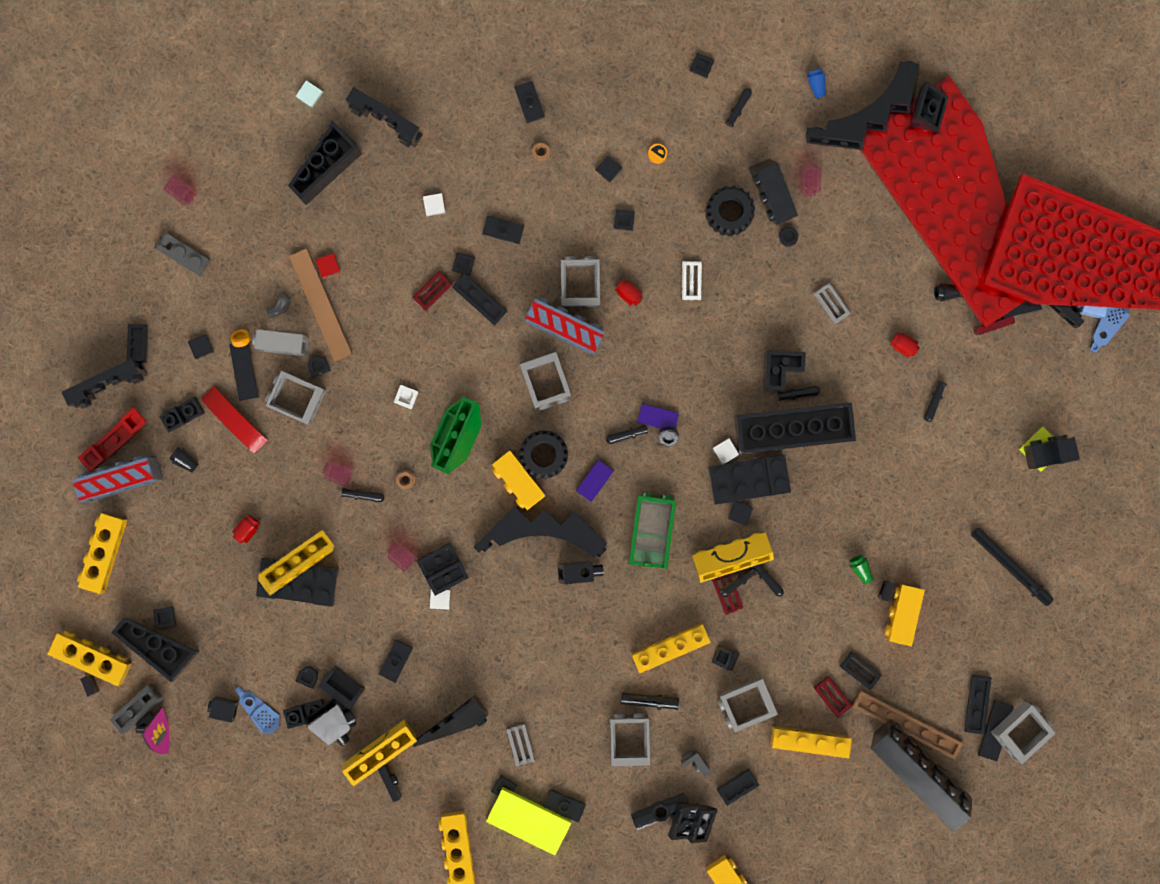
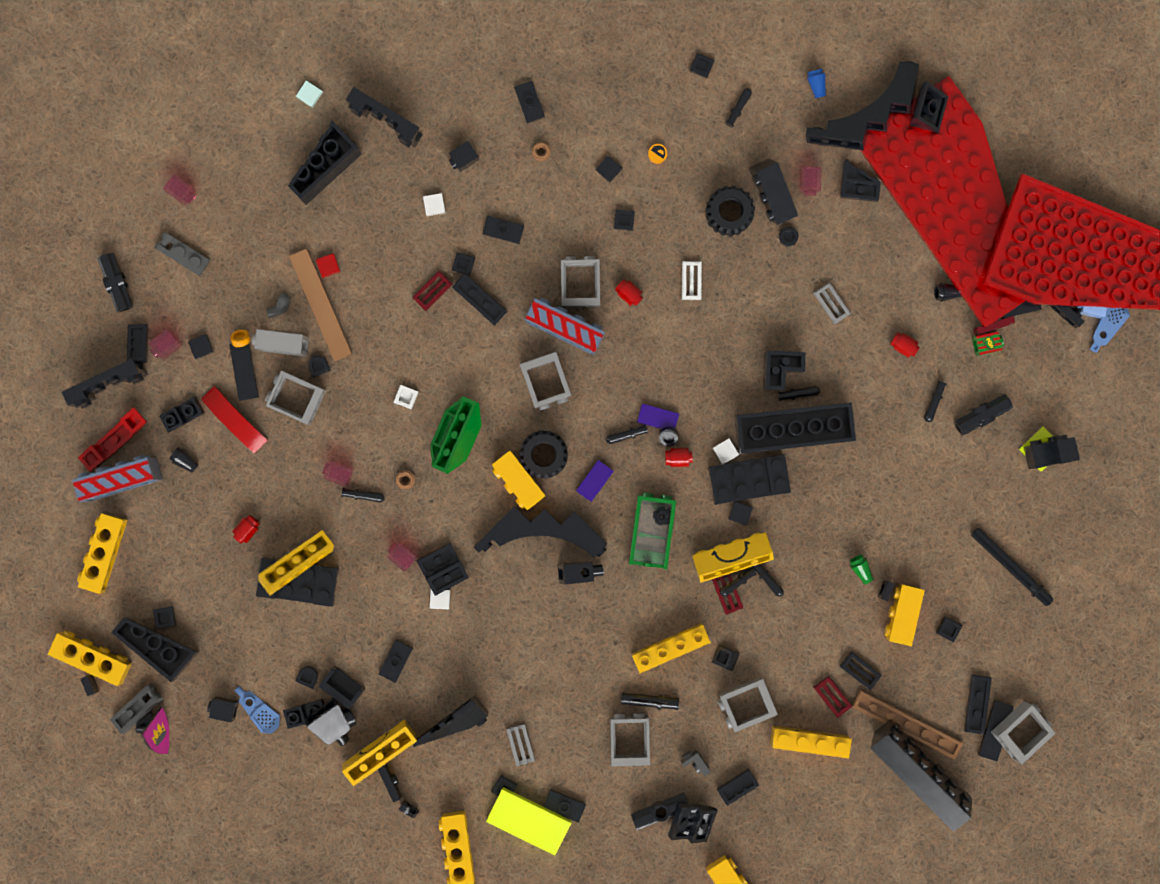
(115, 282): none -> black piece
(164, 344): none -> clear pink brick
(408, 809): none -> black tile
(463, 157): none -> black brick
(660, 521): none -> black plate
(678, 457): none -> red brick
(858, 184): none -> black wing
(949, 629): none -> black tile
(983, 415): none -> black piece
(987, 343): none -> brick

